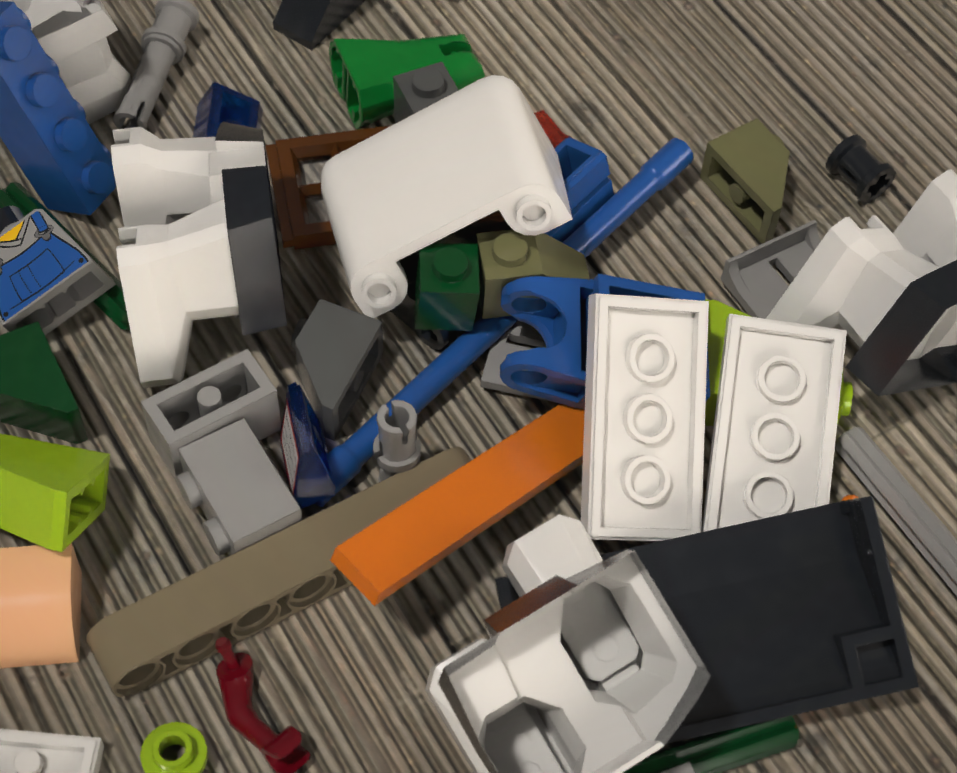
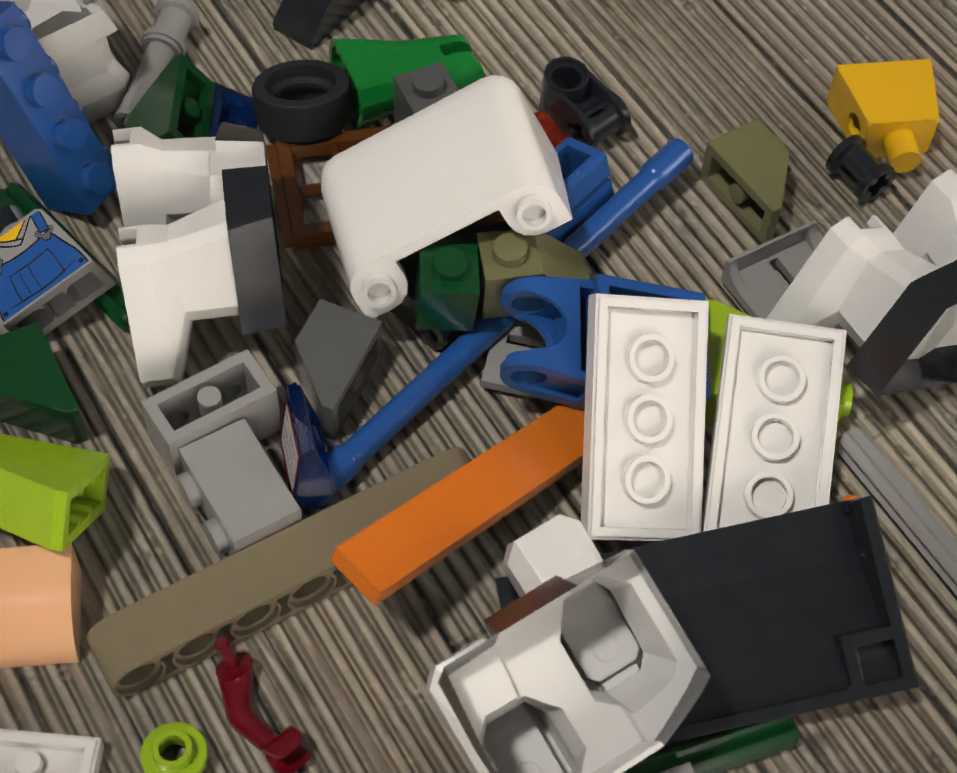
(176, 103): none -> dark green slope
(302, 101): none -> black tyre
(396, 442): light grey pin -> none
(581, 102): none -> black piece
(887, 106): none -> yellow torso

